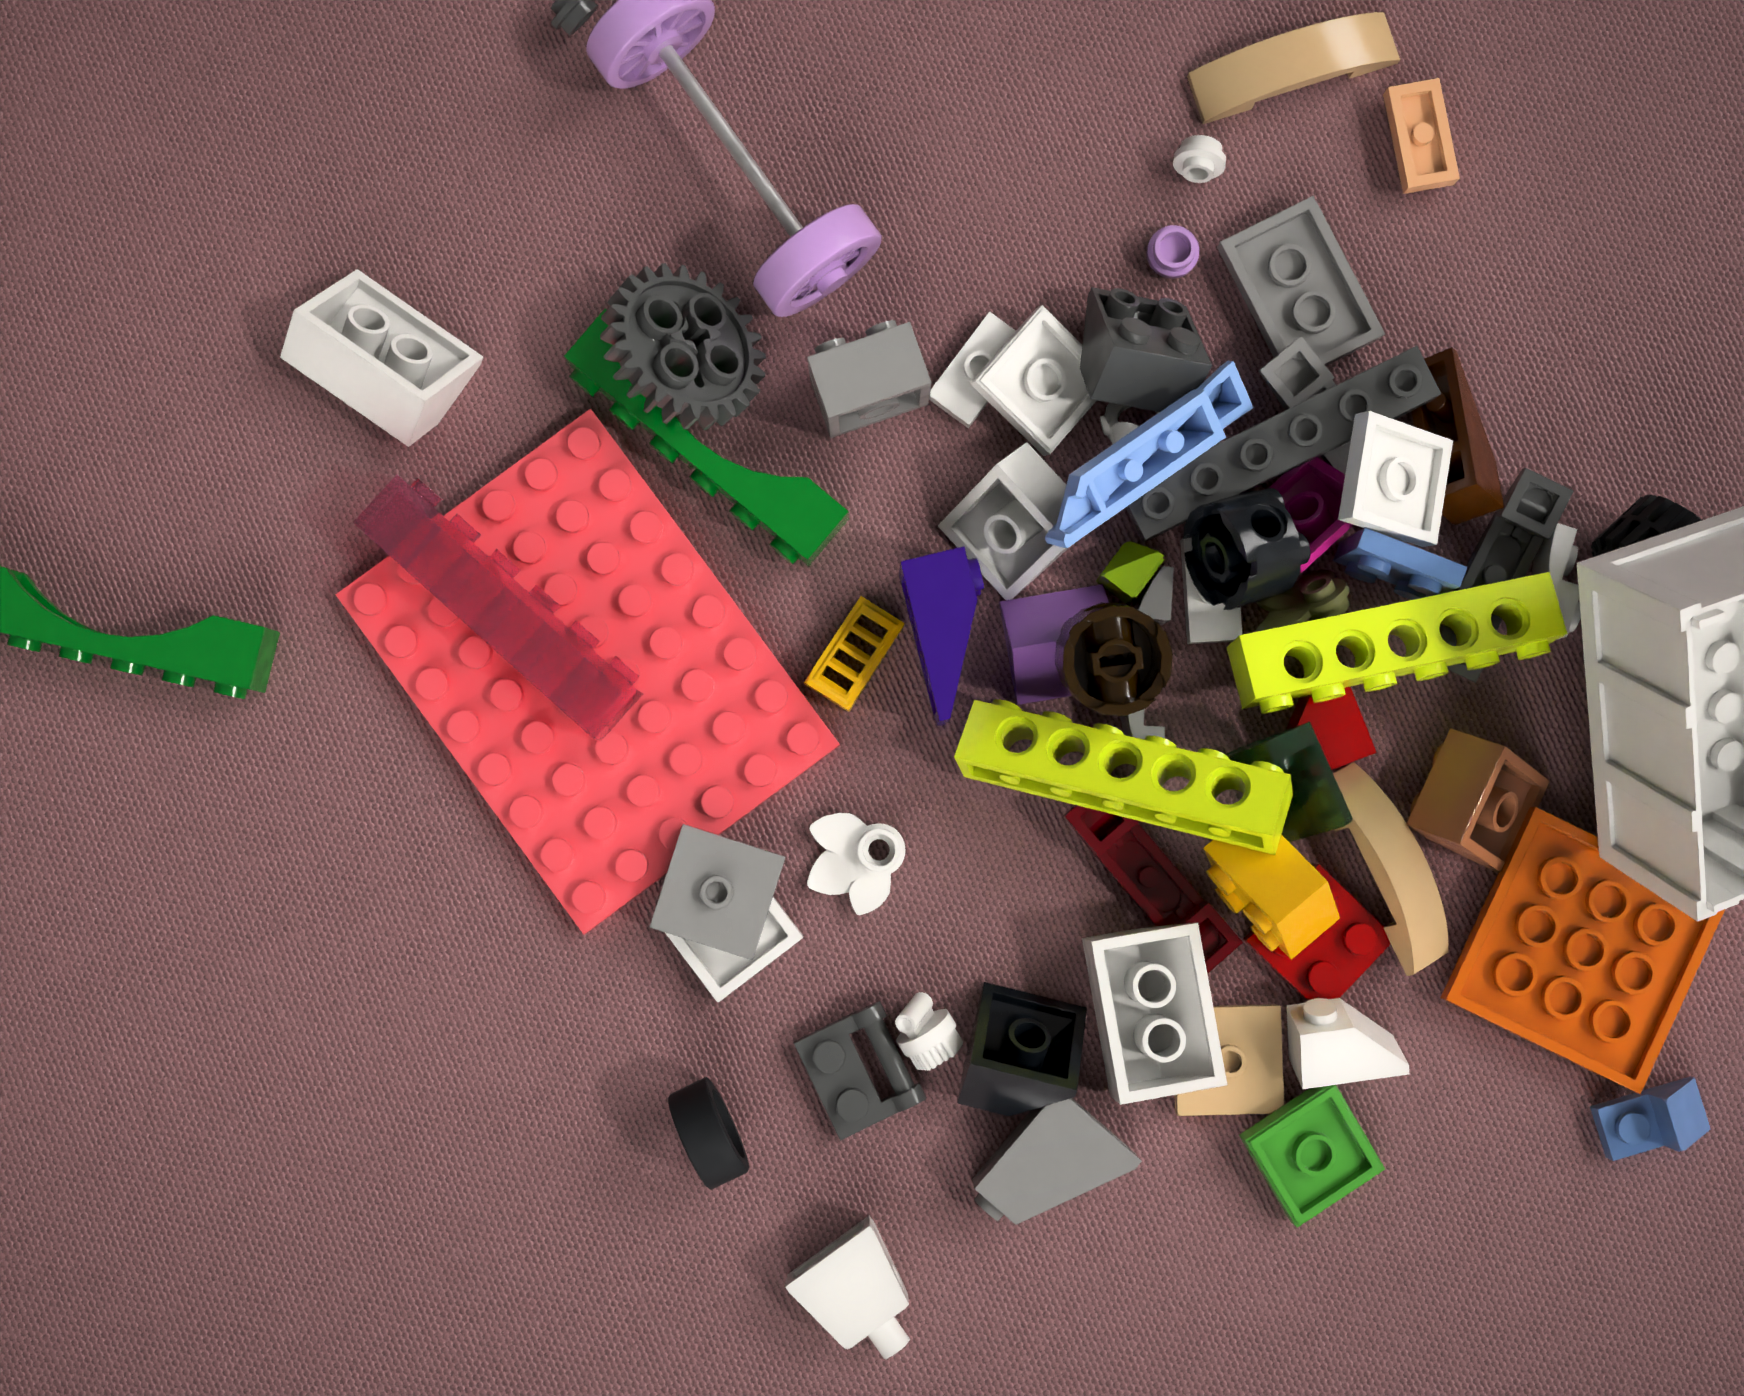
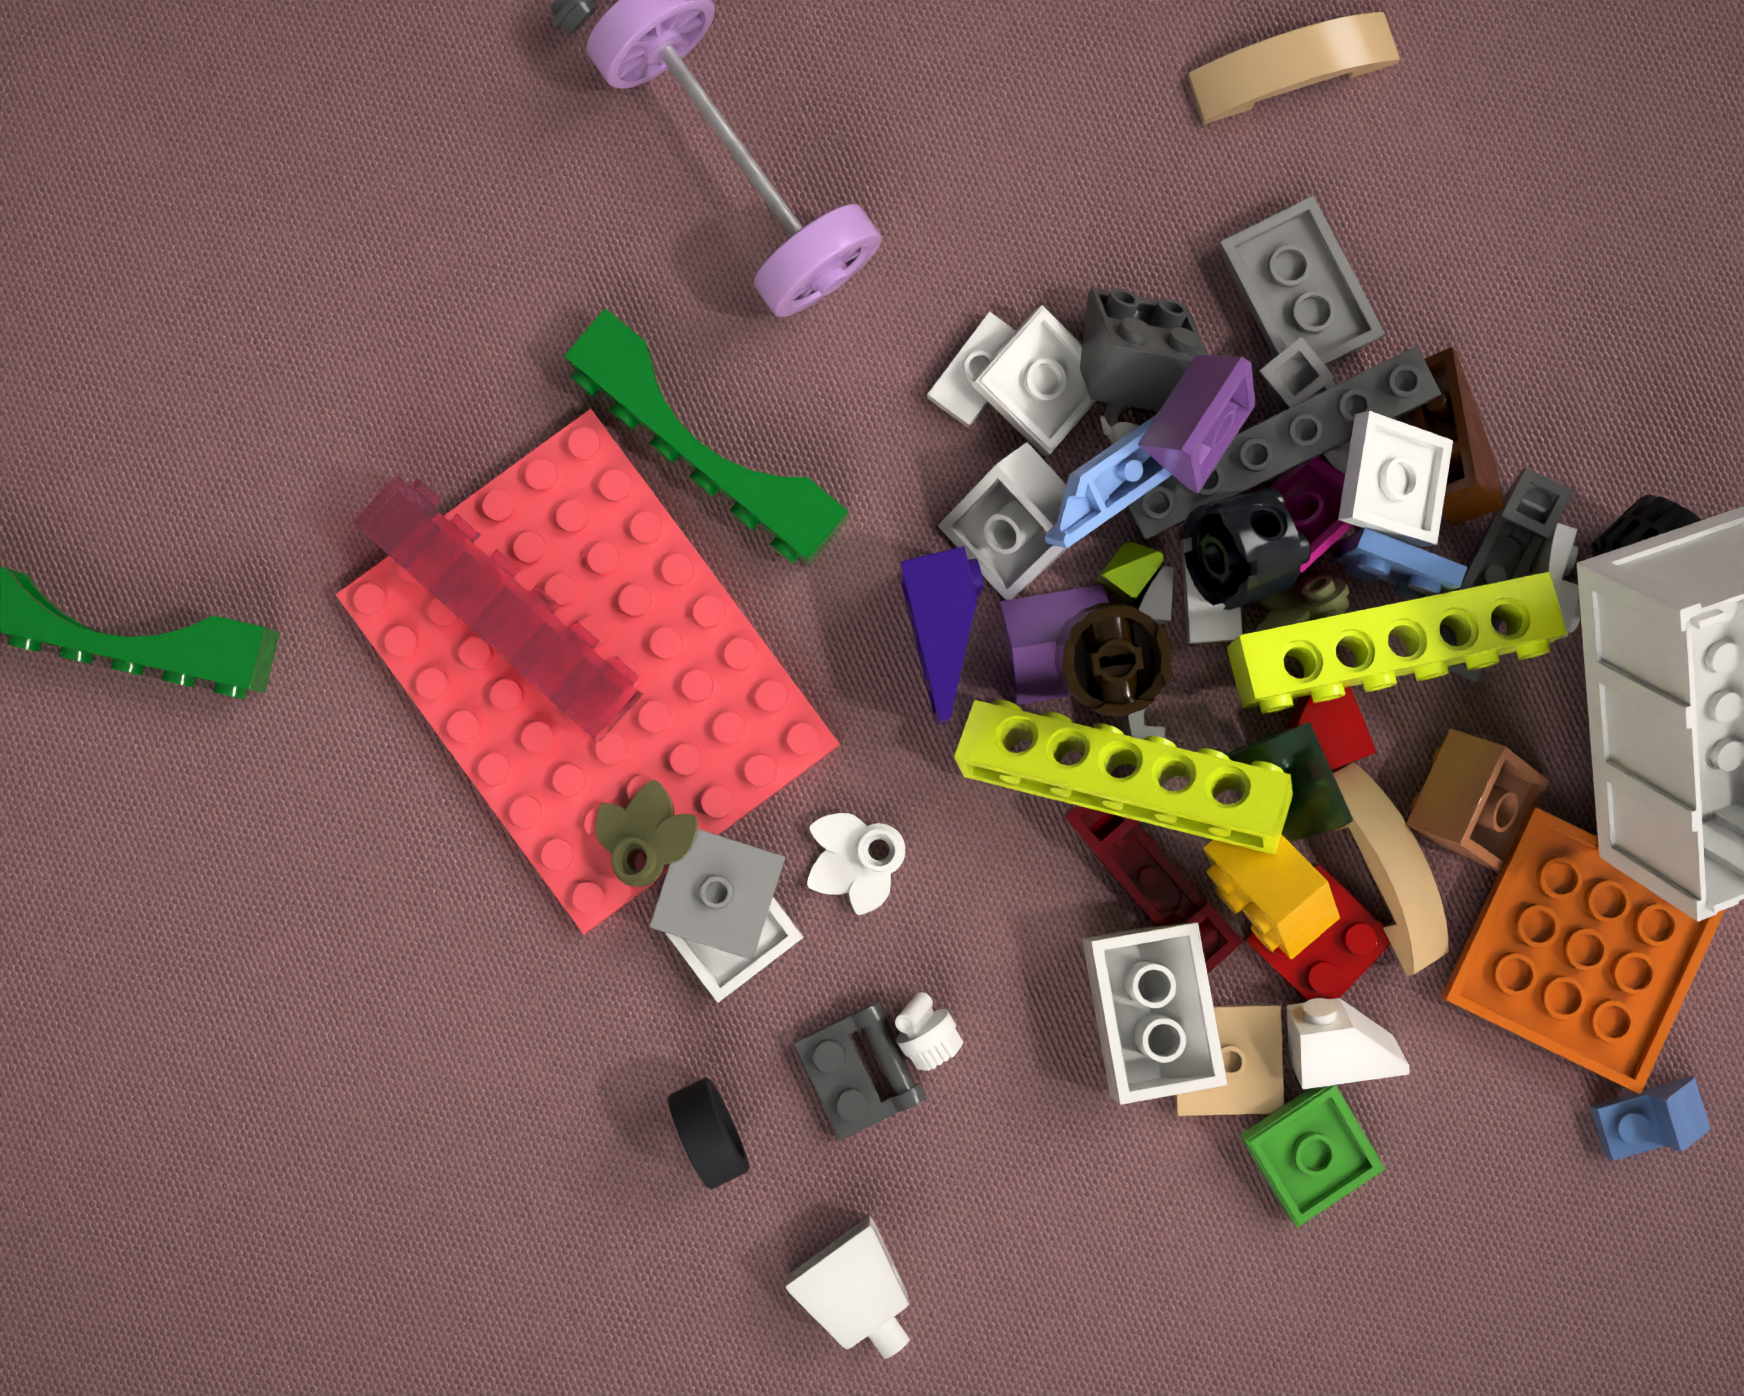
(379, 356): white slope -> none
(647, 827): none -> olive plate
(683, 346): dark grey gear -> none
(834, 692): yellow slope -> none
(869, 377): light grey brick -> none
(1021, 1052): black slope -> none
(1050, 1160): light grey slope -> none
(1172, 251): lavender plate -> none
(1199, 159): white plate -> none
(1201, 418): none -> medium lavender slope
(1421, 136): light nougat plate -> none

